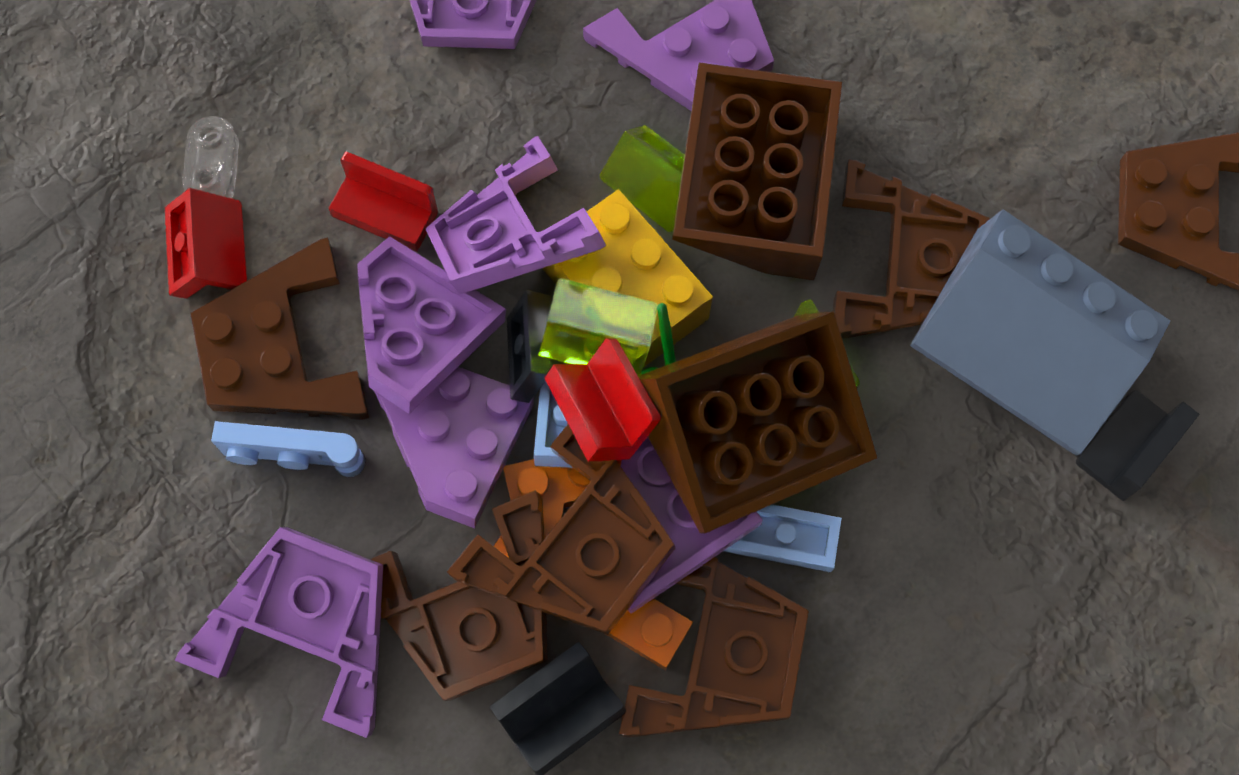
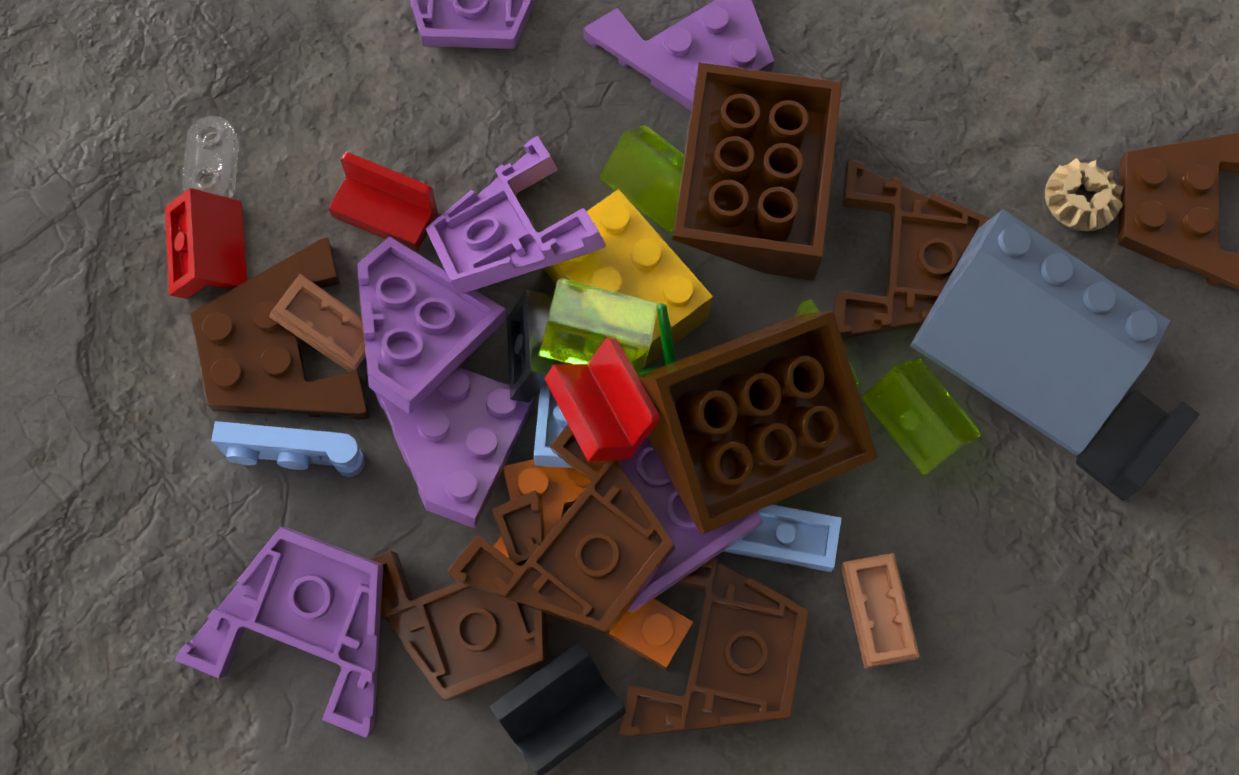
(322, 323): none -> nougat plate
(879, 610): none -> nougat plate
(920, 414): none -> clear neon green panel
(1075, 210): none -> tan gear

